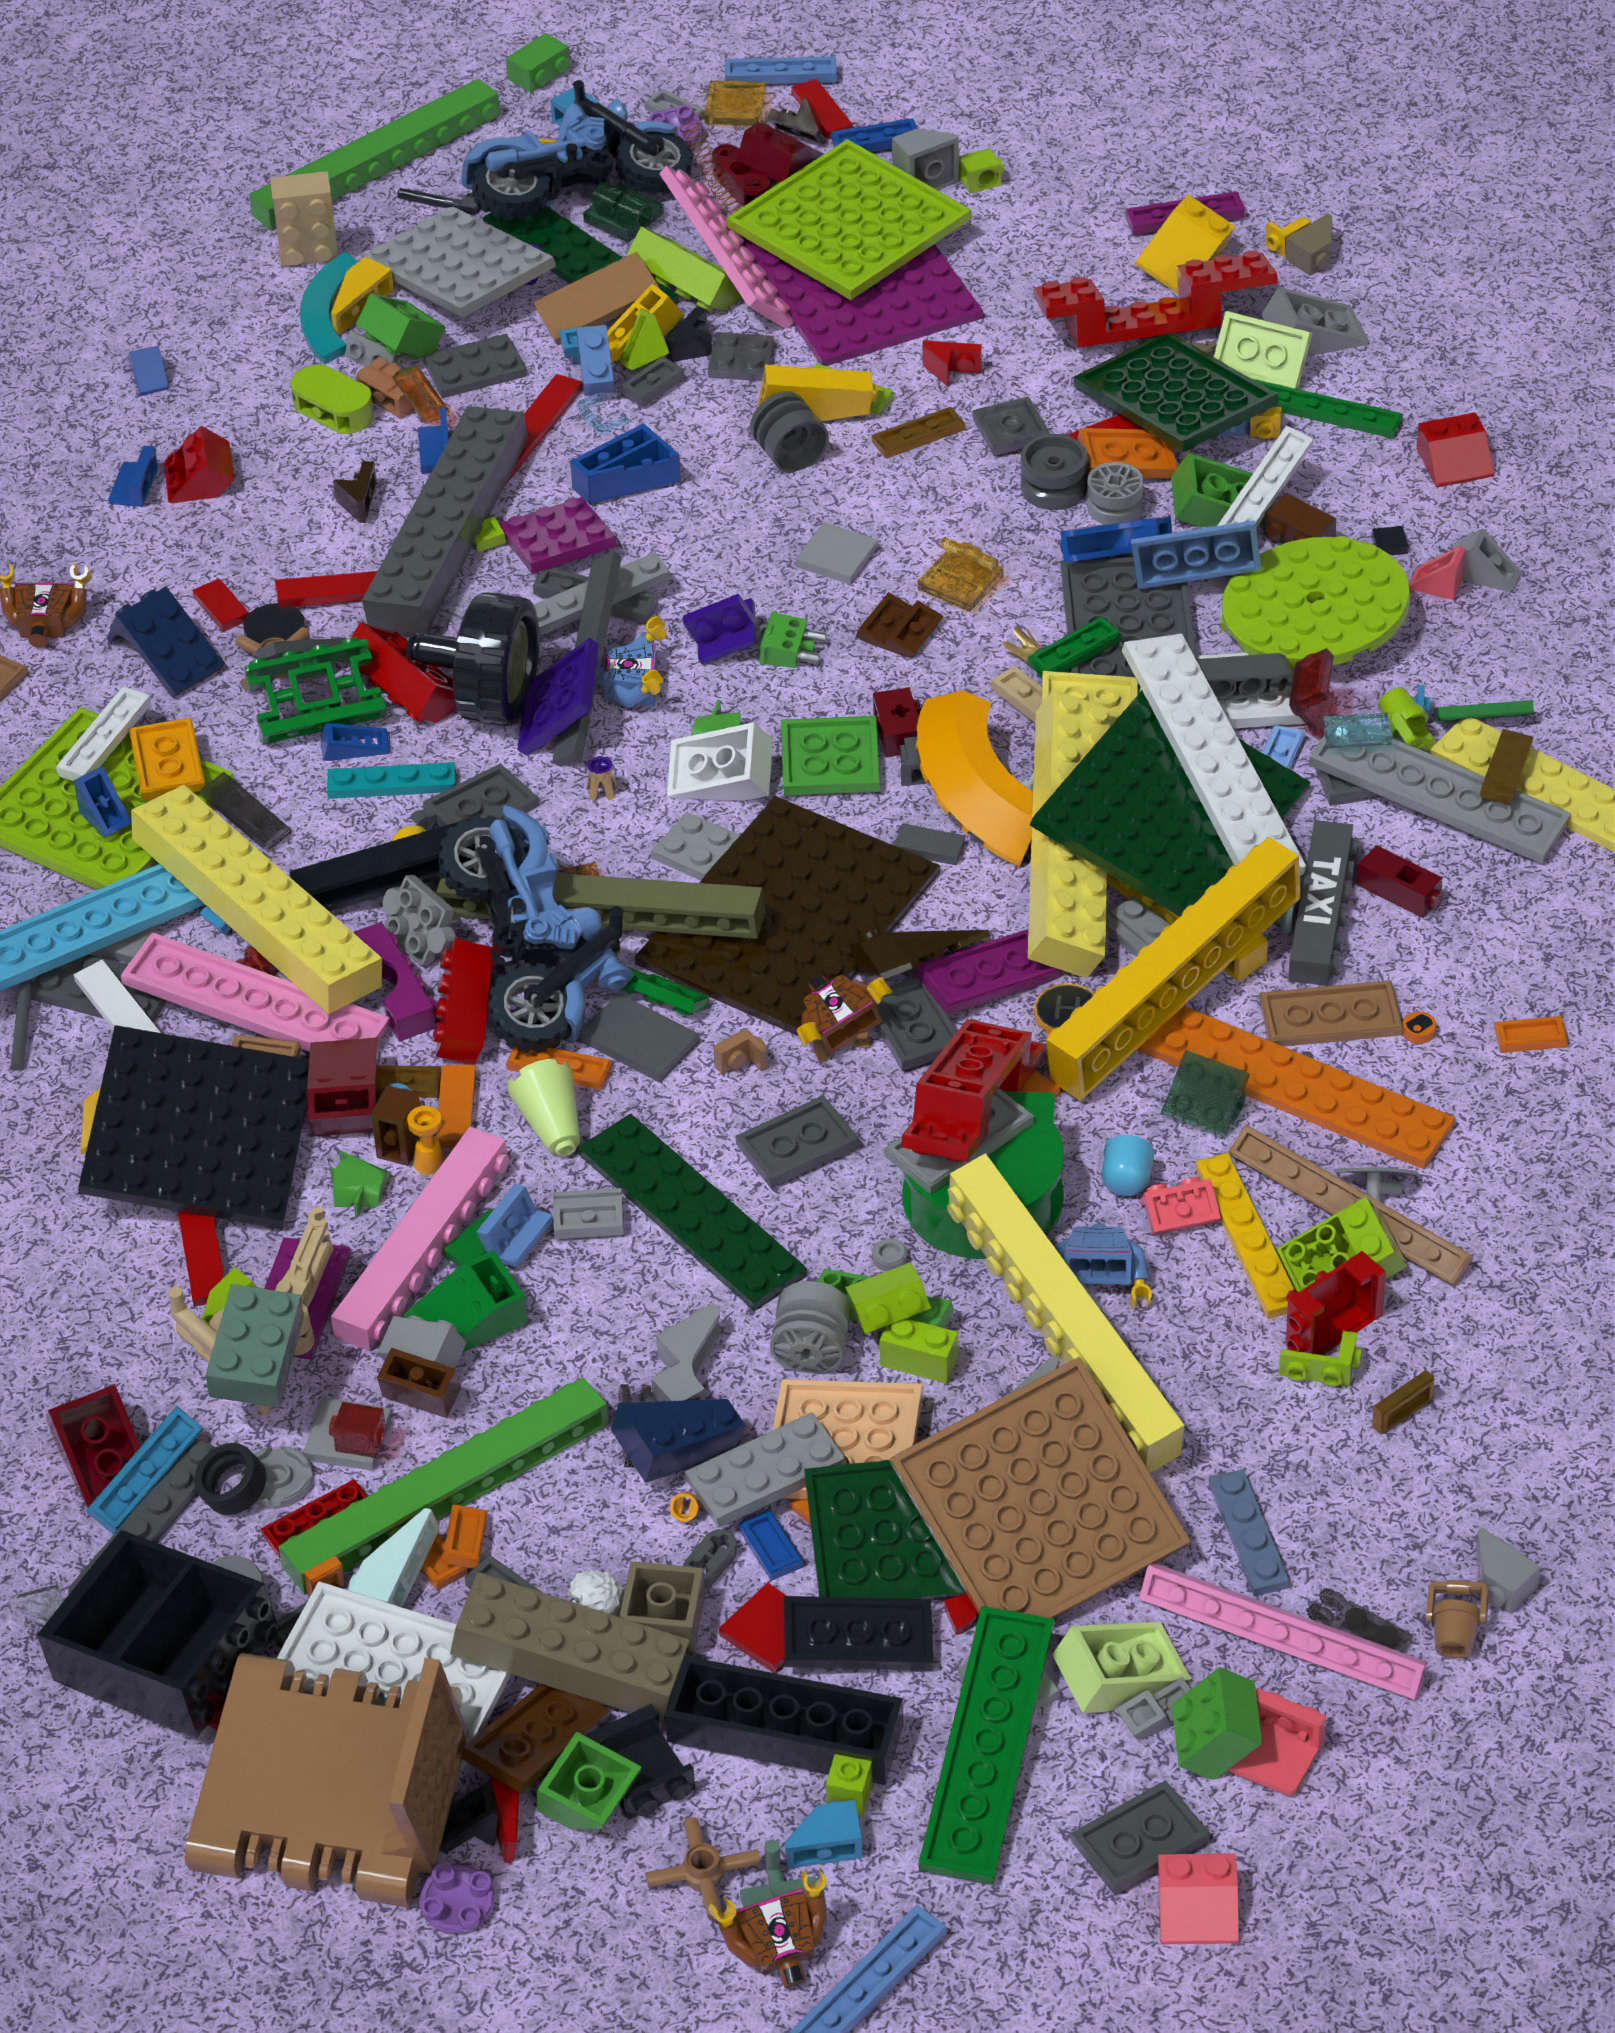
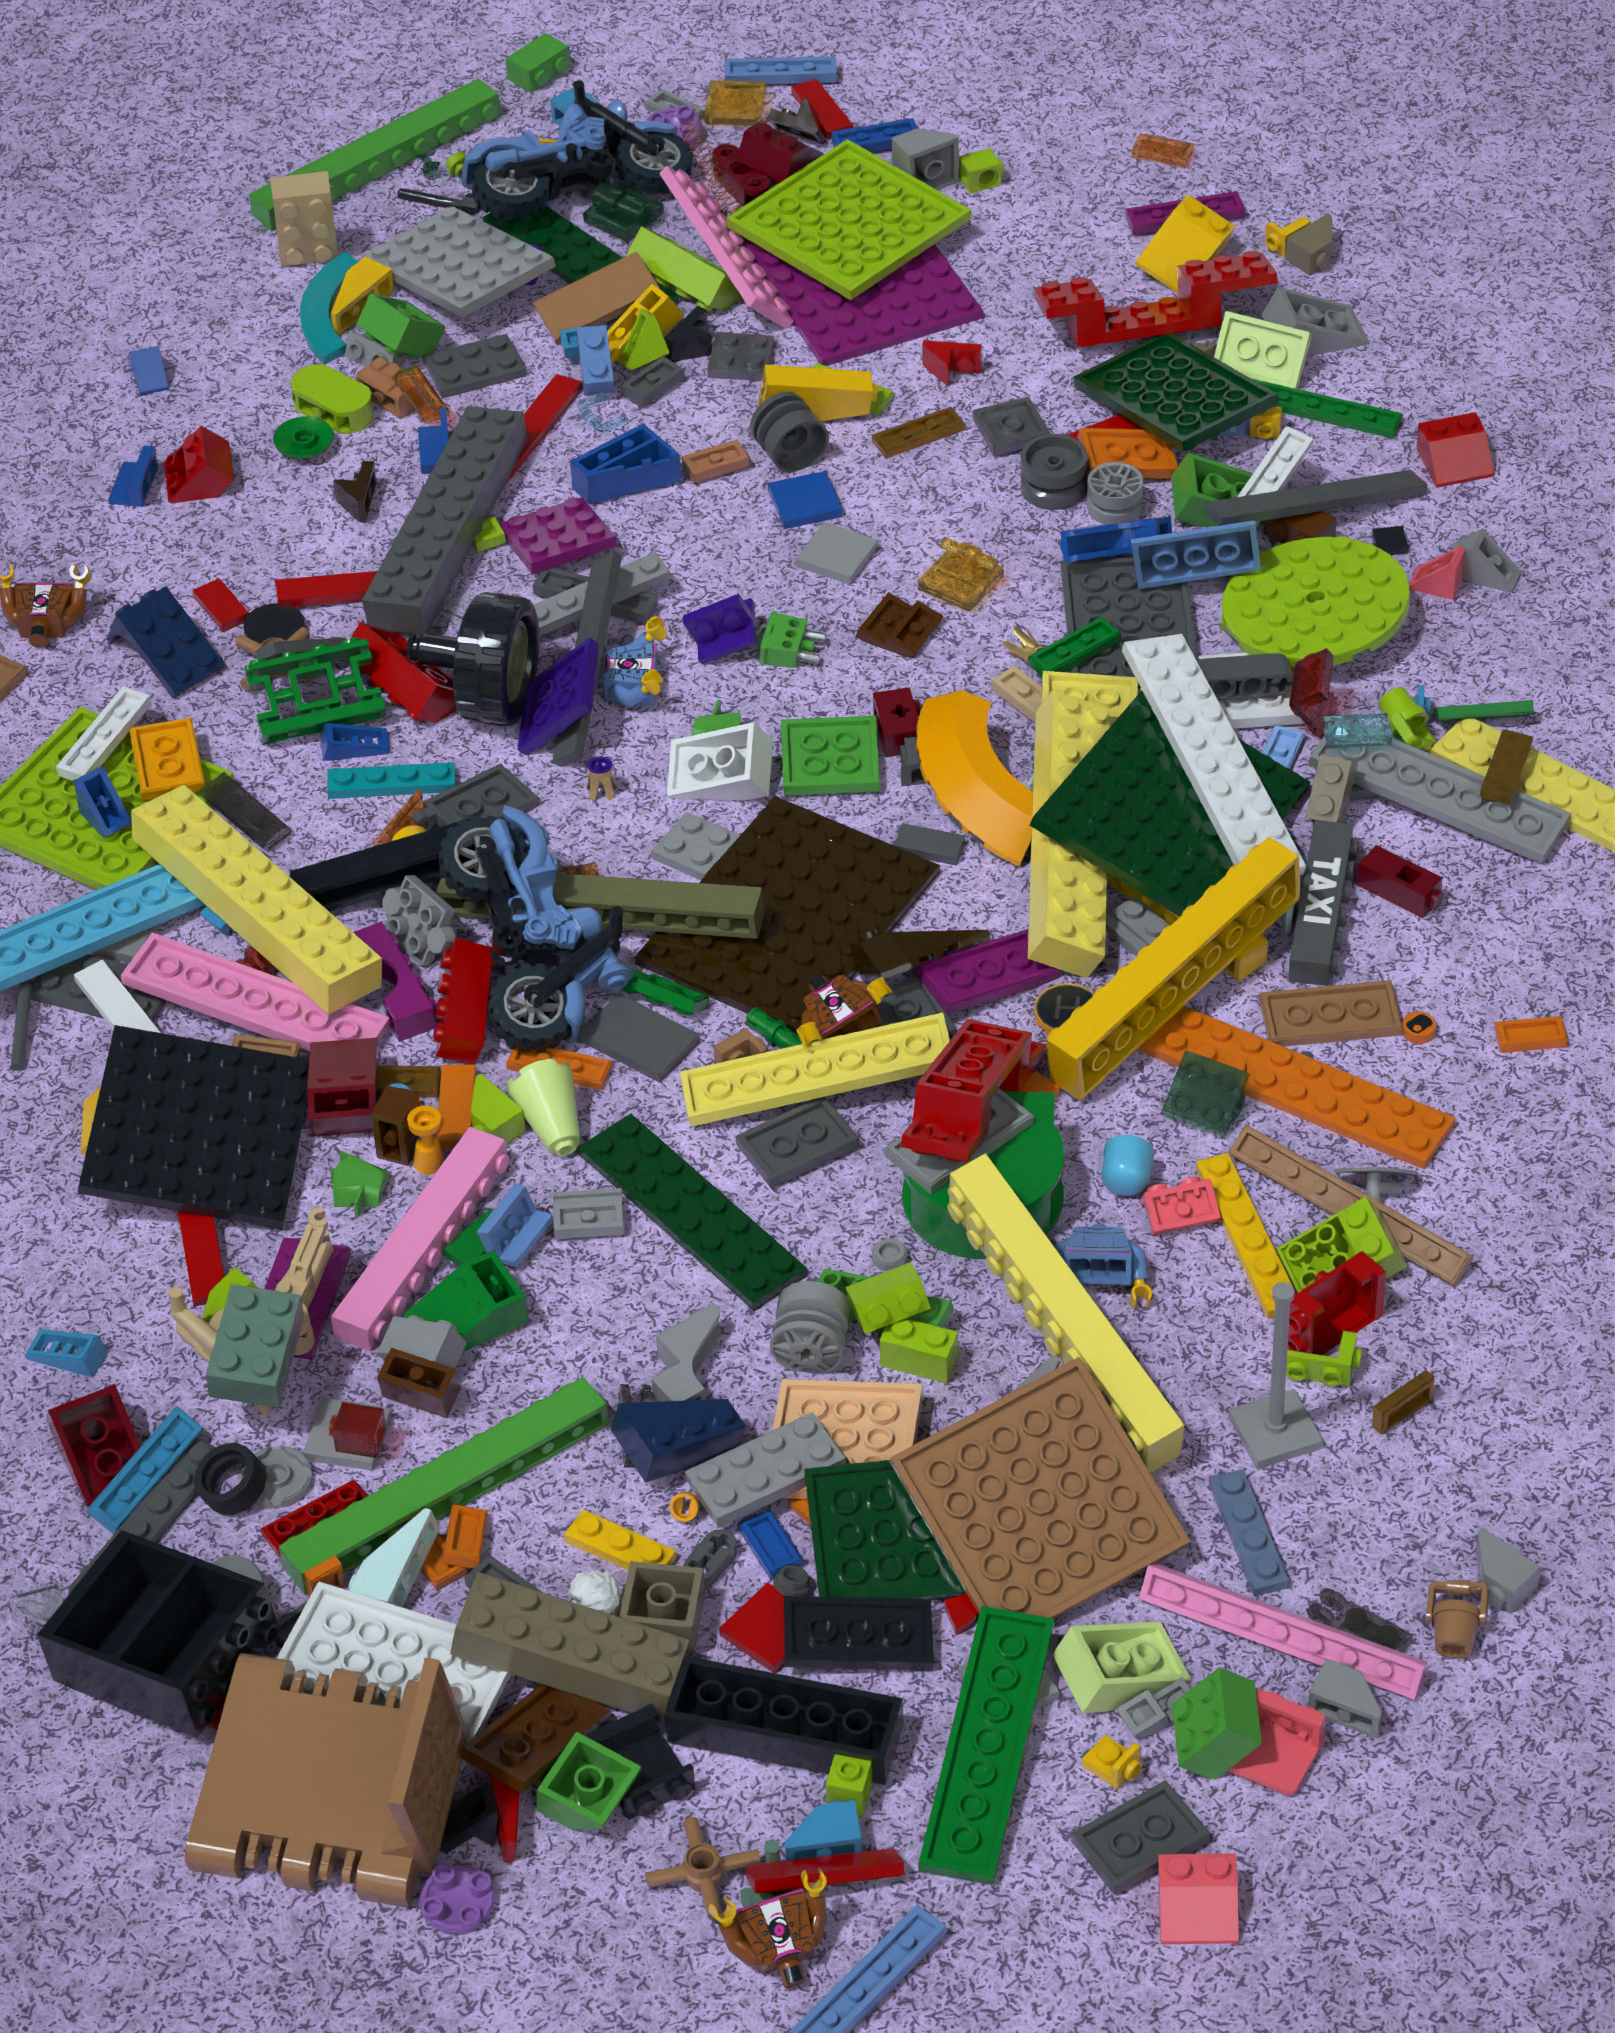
(86, 1360): none -> dark azure slope
(303, 437): none -> green dish
(401, 819): none -> clear orange slope
(429, 166): none -> clear green piece
(455, 164): none -> lime plate
(495, 1111): none -> lime slope
(615, 1542): none -> yellow plate
(715, 461): none -> nougat plate
(774, 1031): none -> green pin
(792, 1581): none -> dark grey plate
(805, 500): none -> blue tile
(814, 1070): none -> light yellow plate
(836, 1868): none -> red tile
(1113, 1761): none -> yellow bracket
(1163, 150): none -> clear orange tile
(1279, 1424): none -> light grey tile
(1316, 498): none -> dark grey tile
(1331, 789): none -> dark tan brick
(1346, 1698): none -> light grey slope

